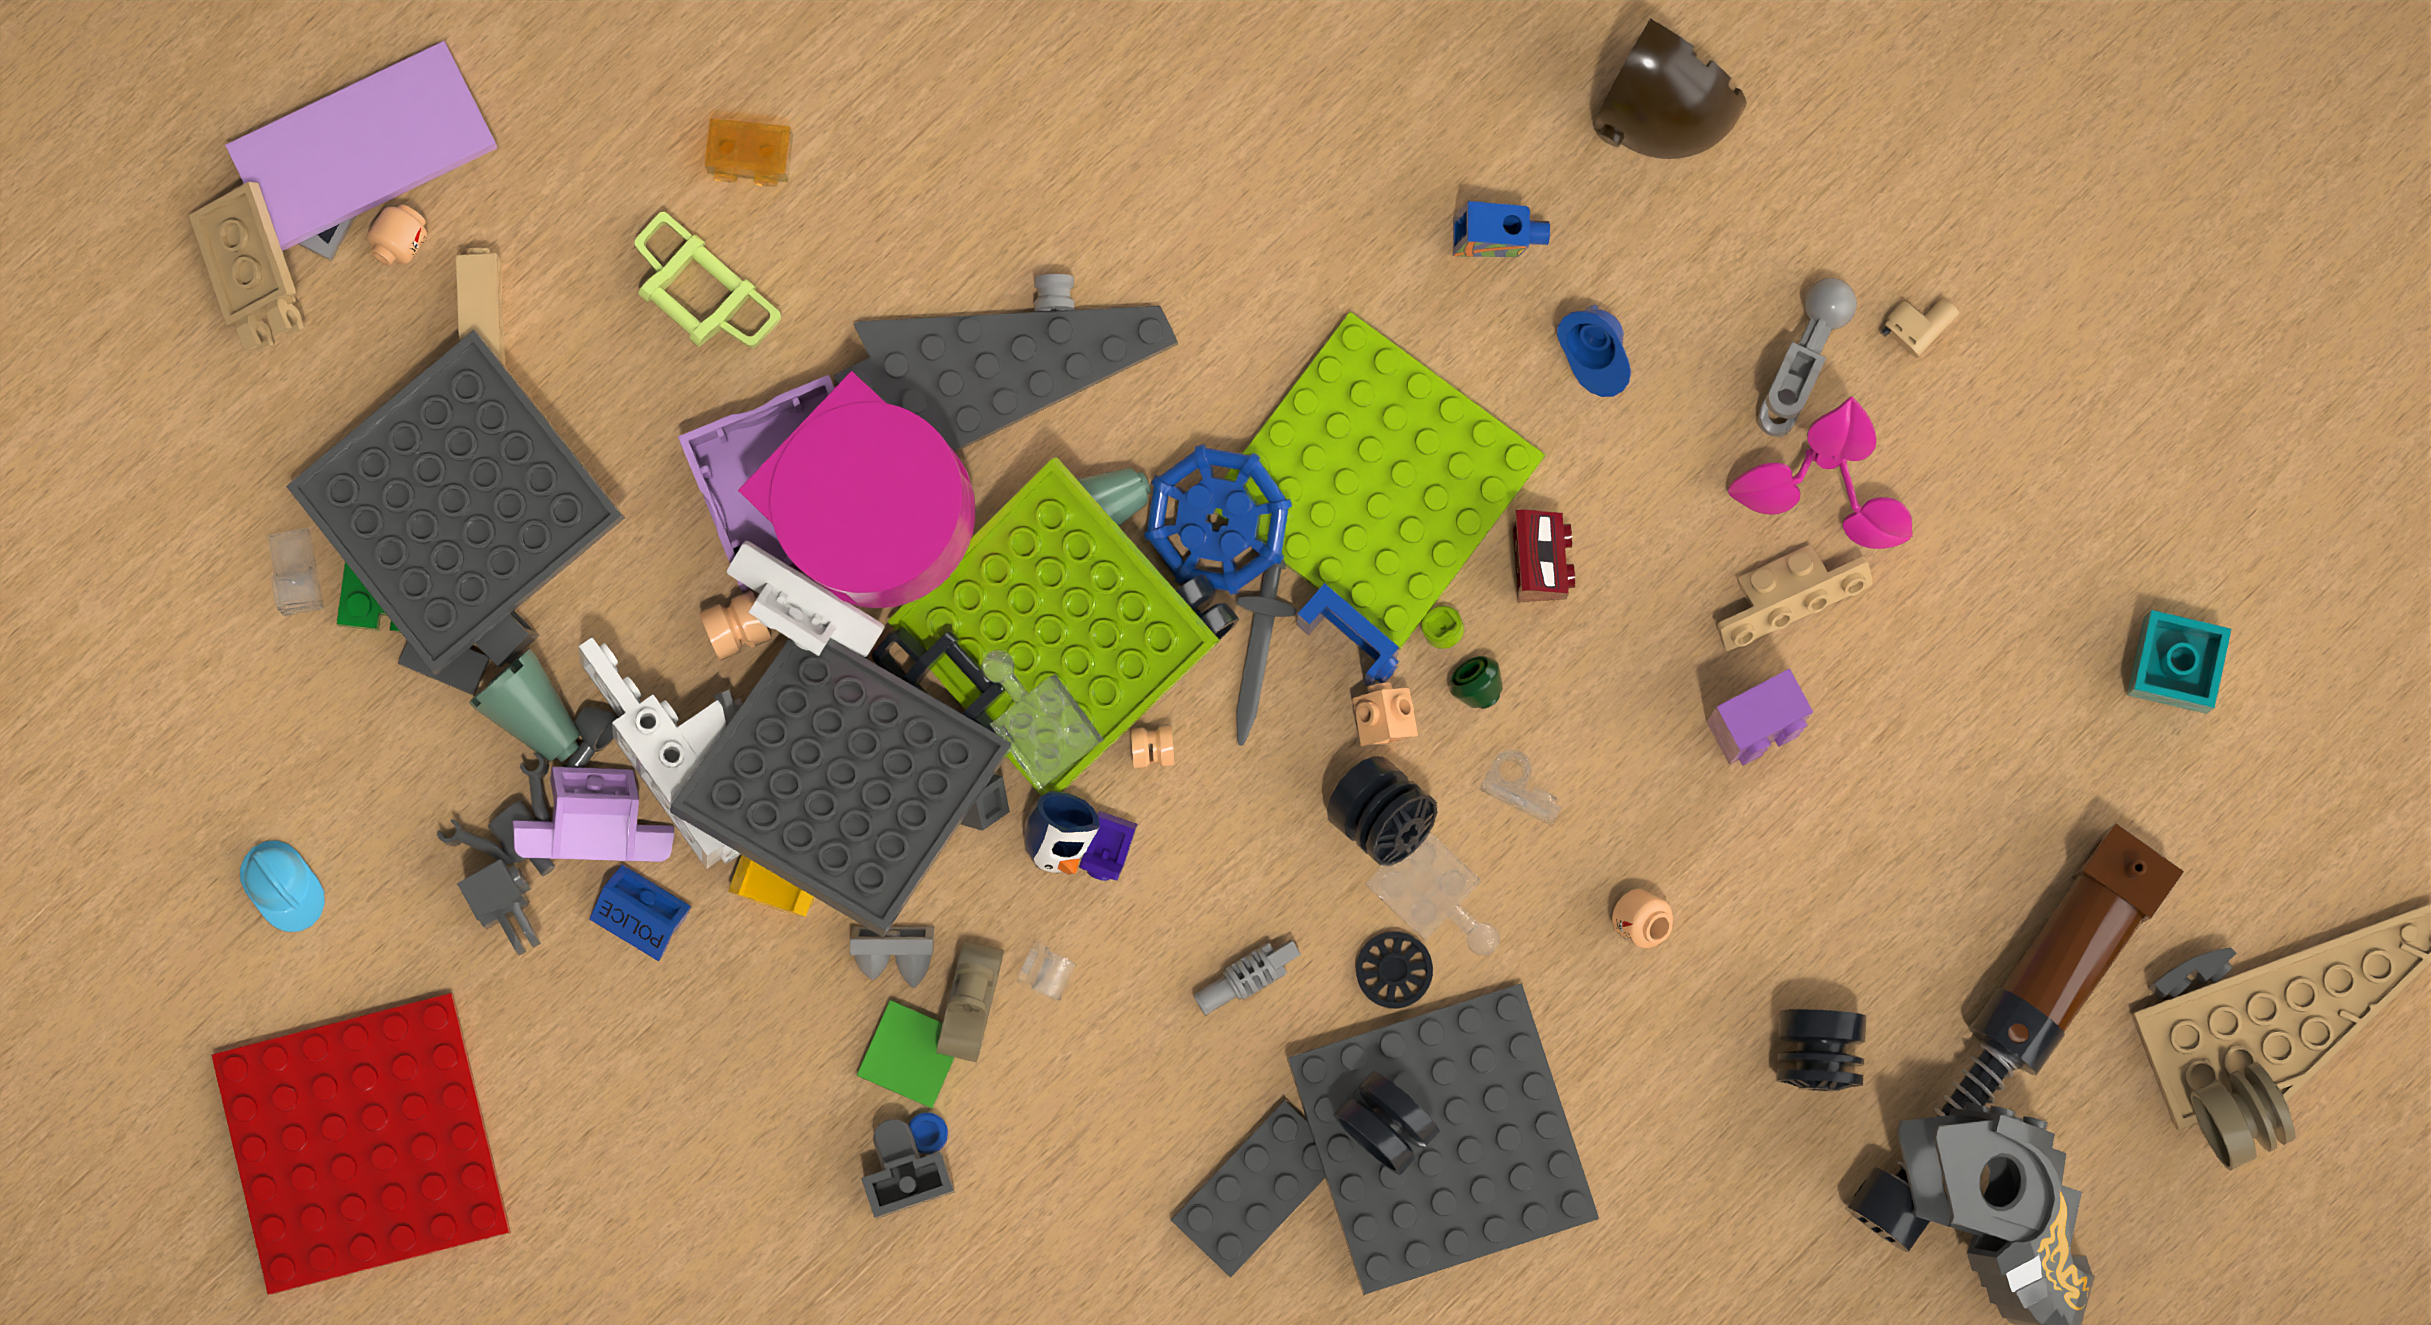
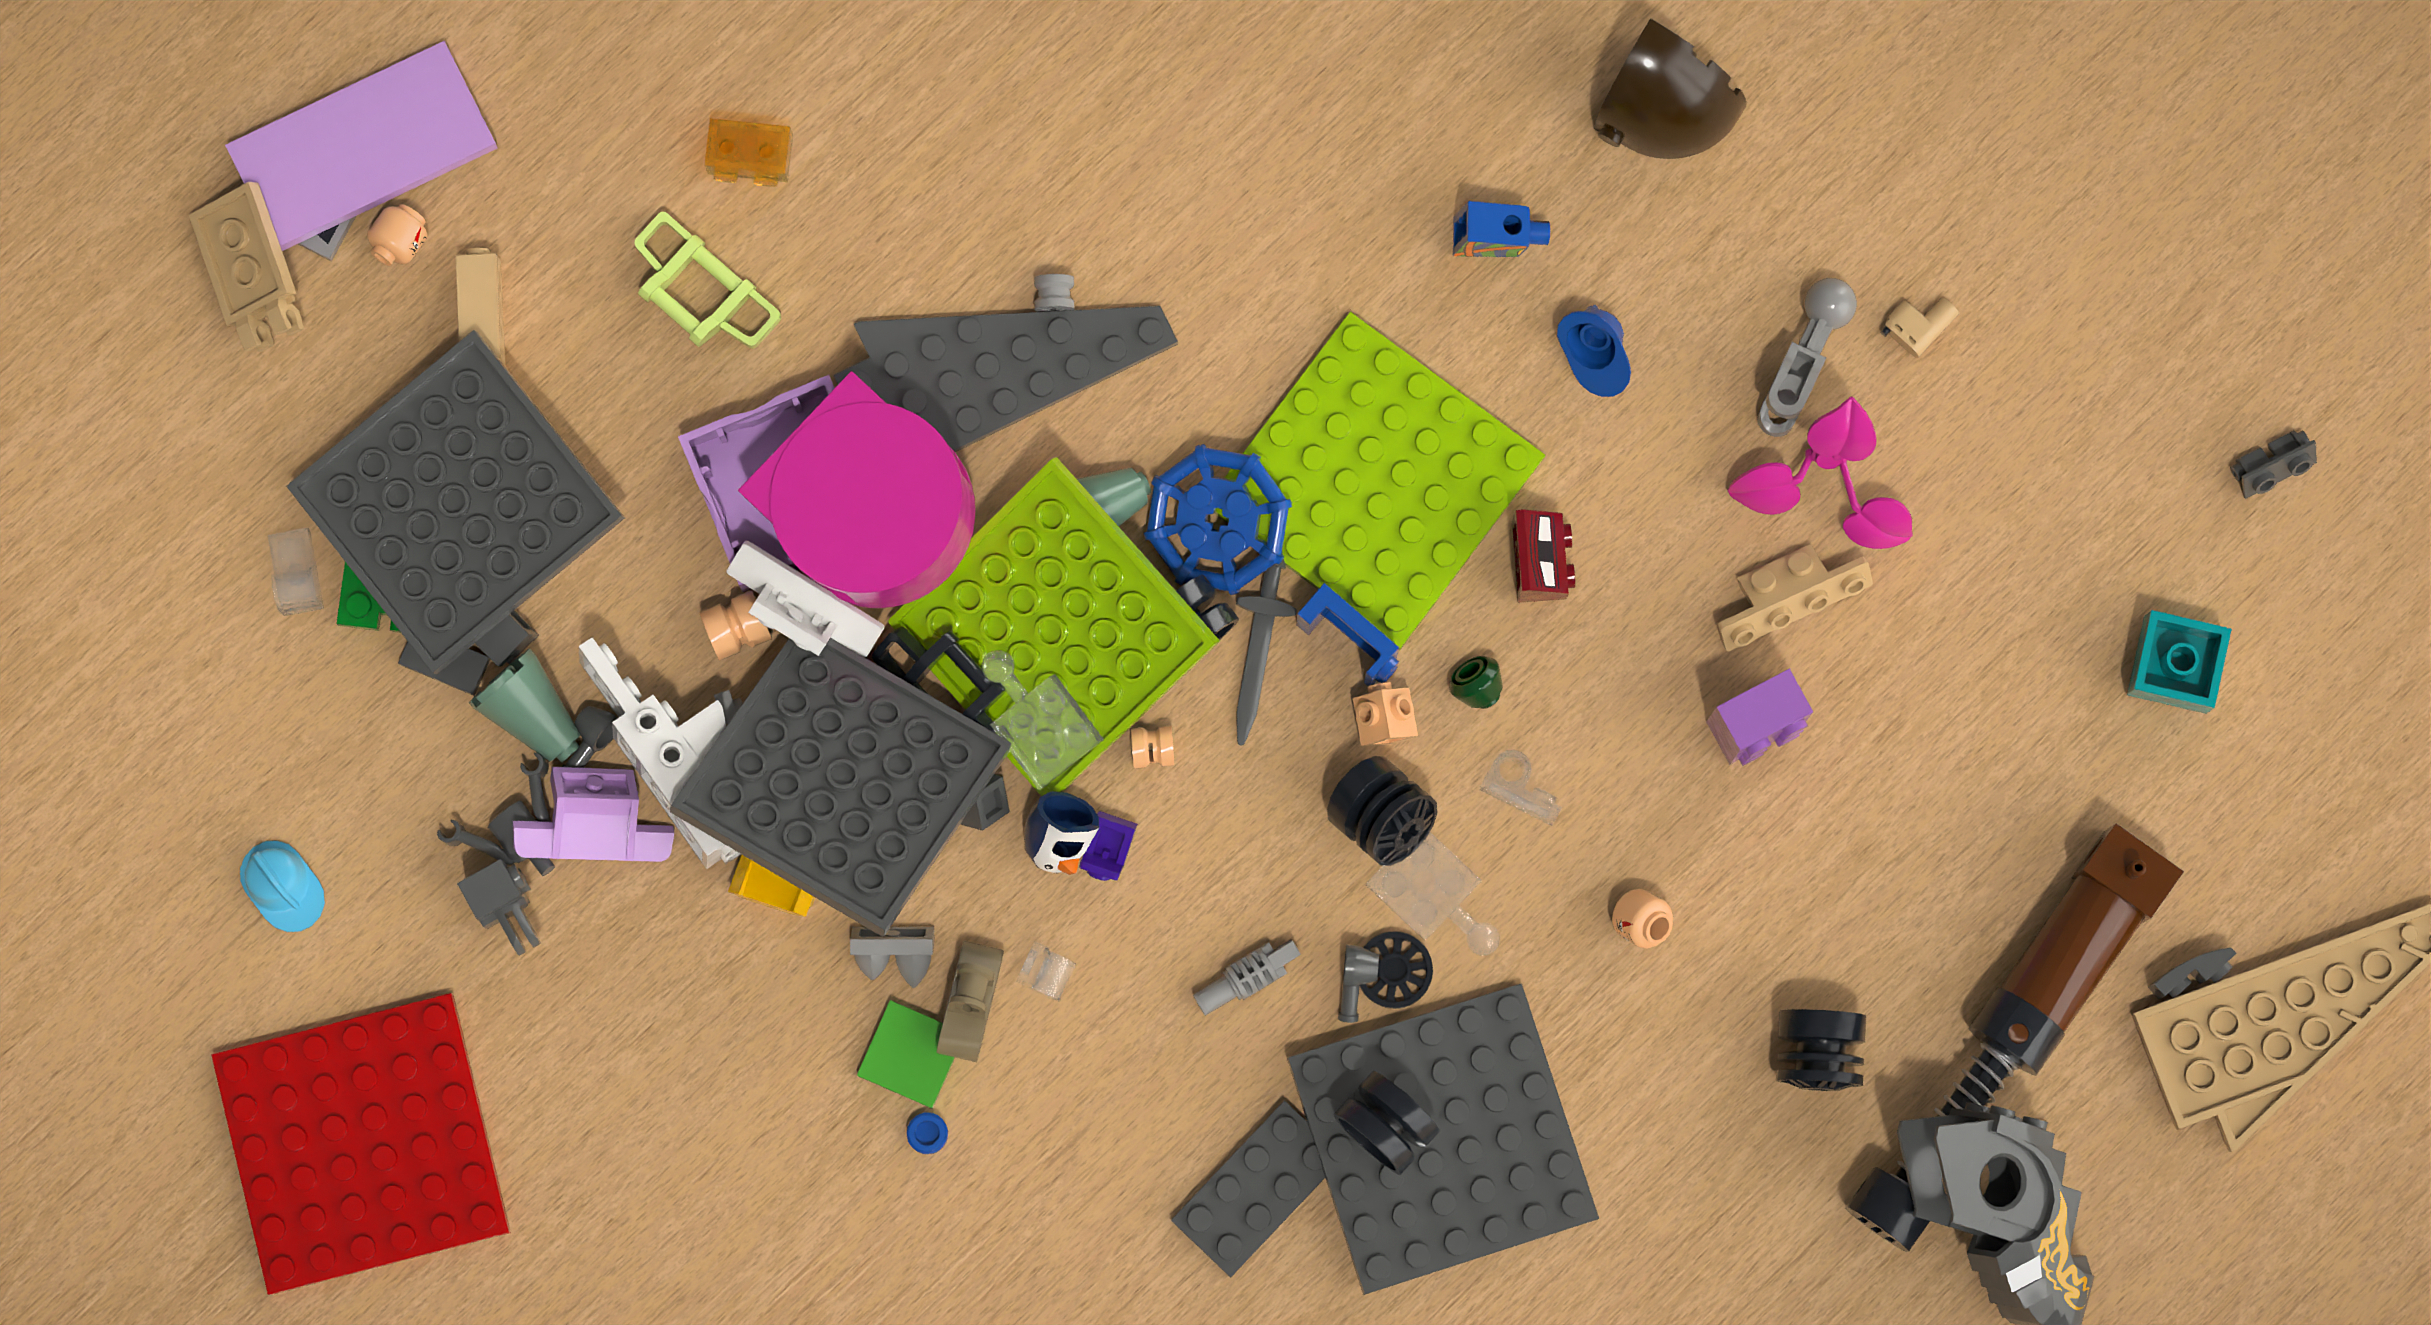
(639, 912): blue panel -> none
(905, 1176): dark grey brick -> none
(1359, 969): none -> dark grey bar
(1442, 627): lime tile -> none
(2250, 1112): dark tan wheel -> none
(2292, 456): none -> dark grey hinge

